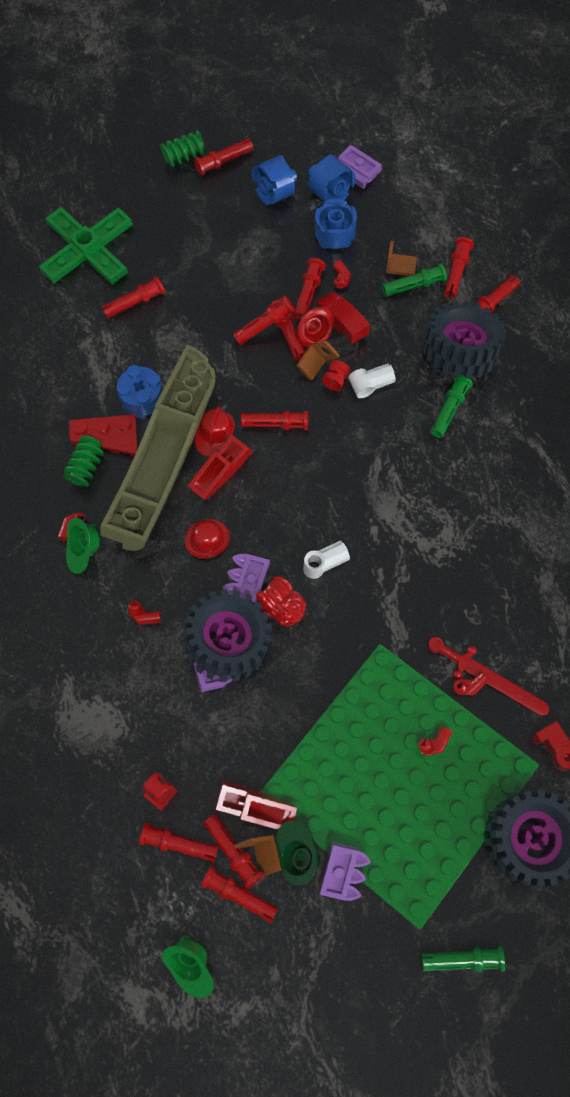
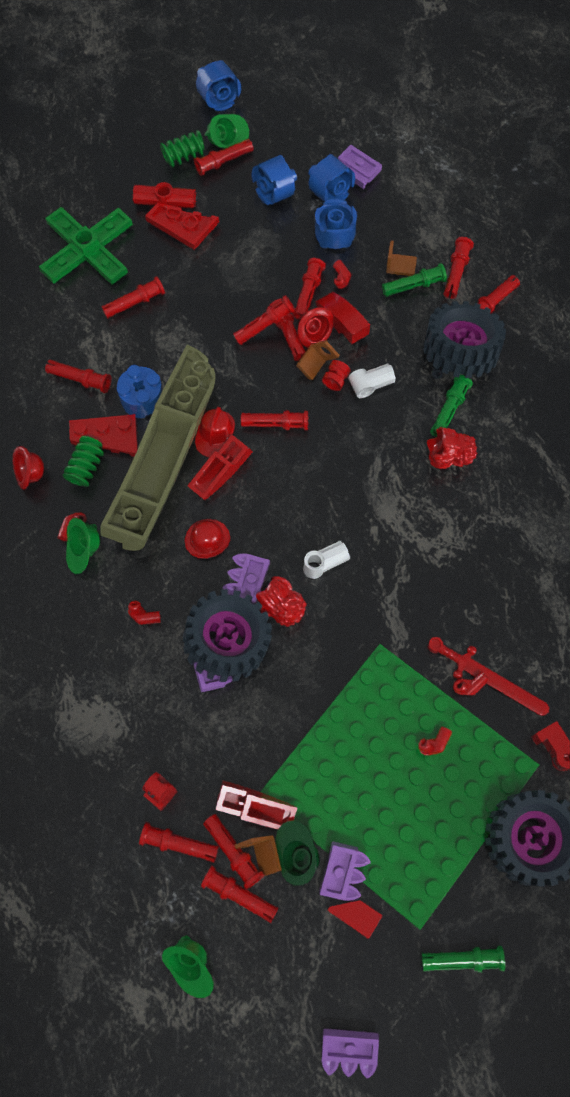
(27, 466): none -> red hat
(87, 377): none -> red pin
(164, 194): none -> red piece
(182, 225): none -> red wing
(218, 85): none -> blue brick
(227, 130): none -> green piece
(350, 1049): none -> medium lavender plate
(357, 916): none -> red tile
(451, 449): none -> red hair

